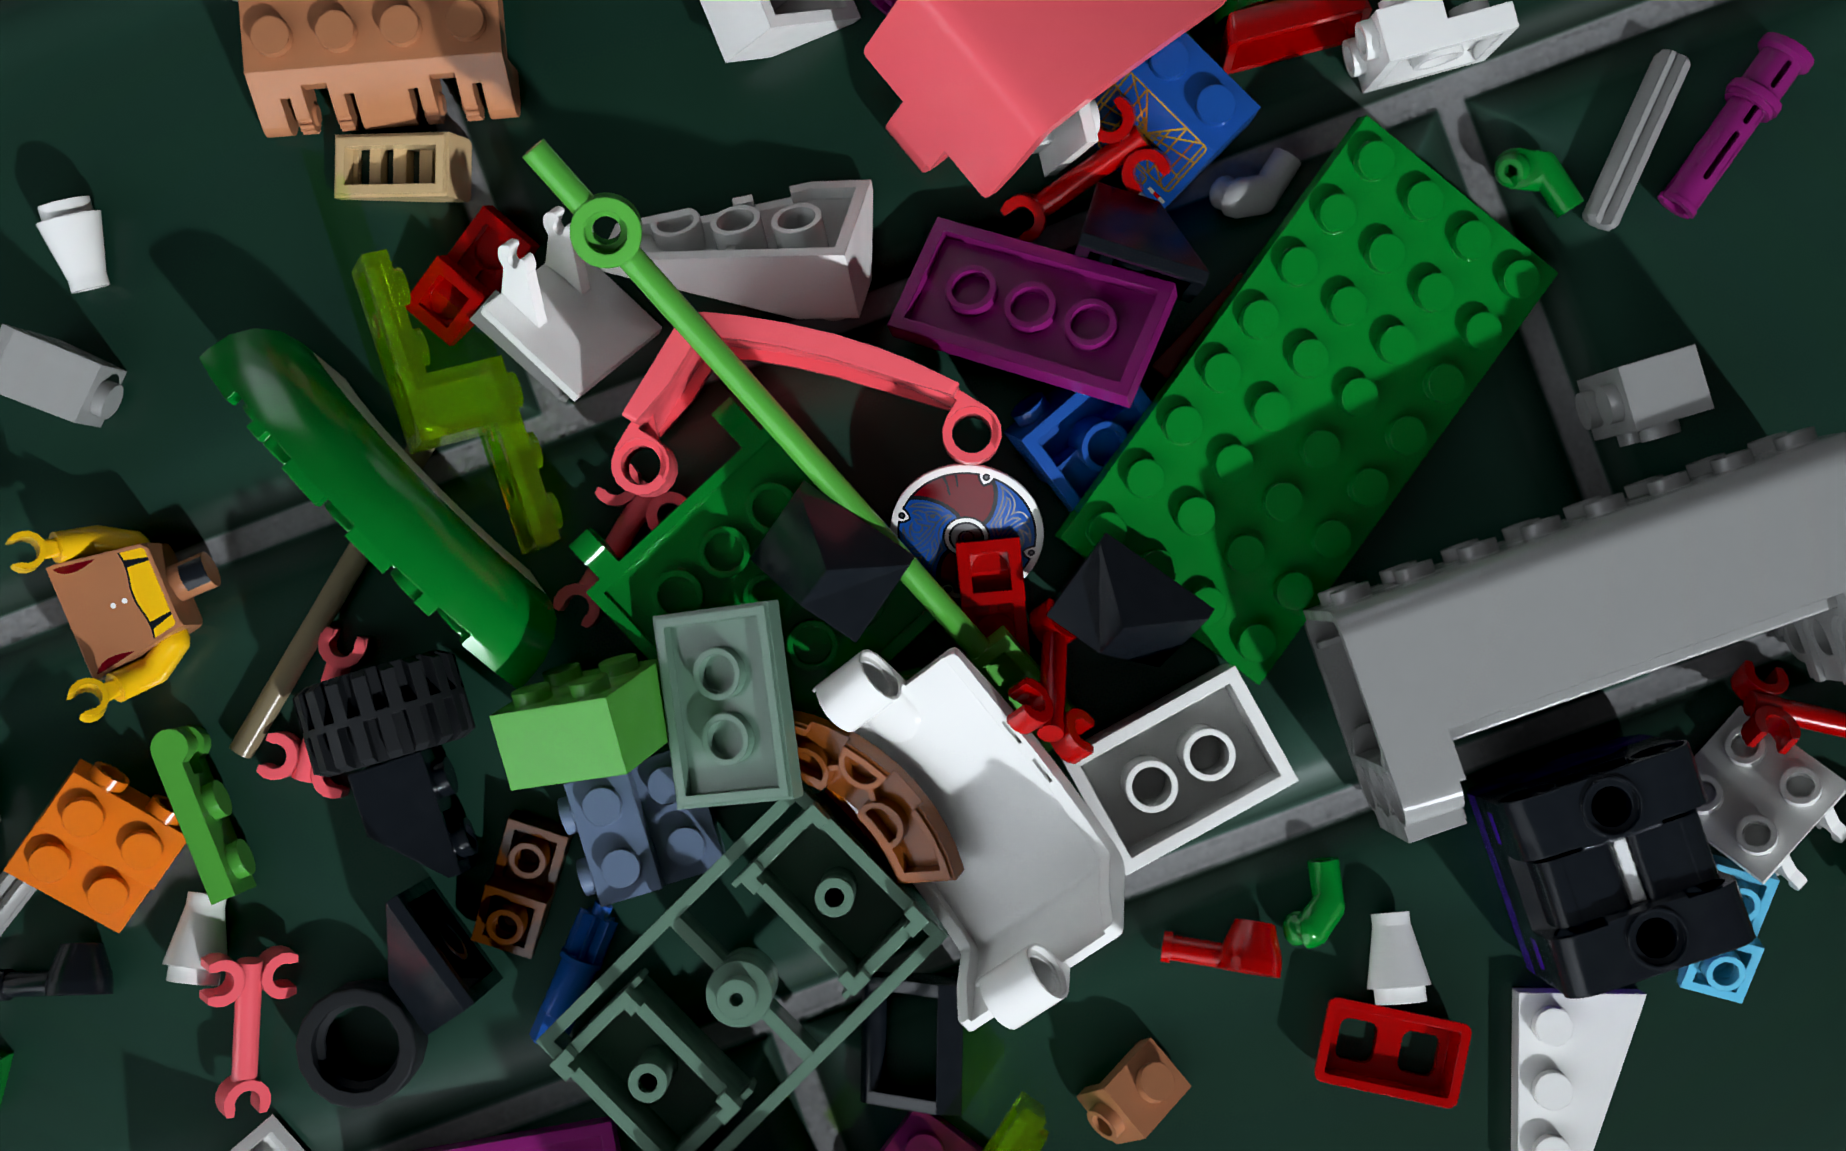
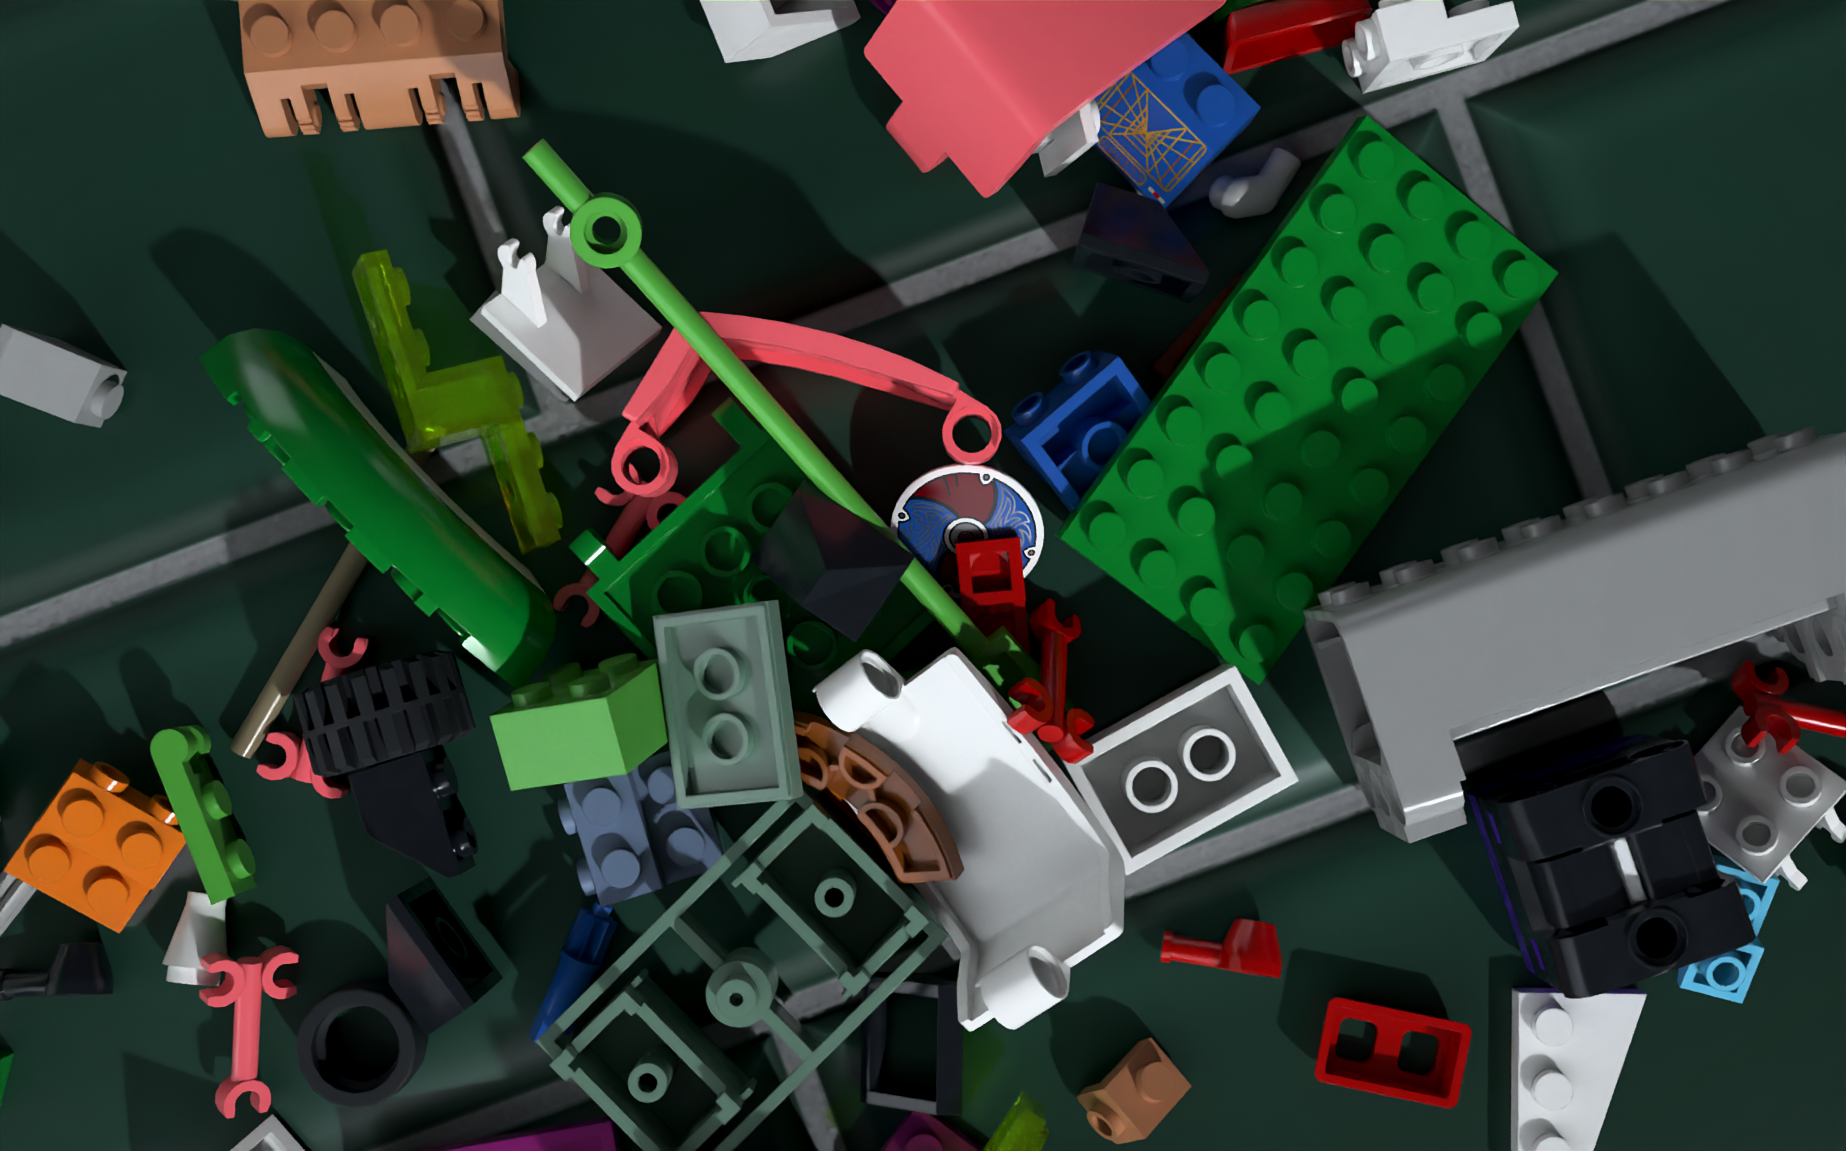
(76, 241): white cone -> none
(124, 605): torso -> none
(443, 167): tan slope -> none
(466, 276): red slope -> none
(522, 884): reddish brown slope -> none
(778, 256): white wedge -> none
(1033, 311): magenta plate -> none
(1125, 147): red bar -> none
(1127, 606): black slope -> none
(1324, 909): green arm -> none
(1395, 961): white cone -> none
(1538, 172): green arm -> none
(1636, 140): light grey axle -> none
(1644, 397): light grey brick -> none
(1750, 101): magenta pin -> none

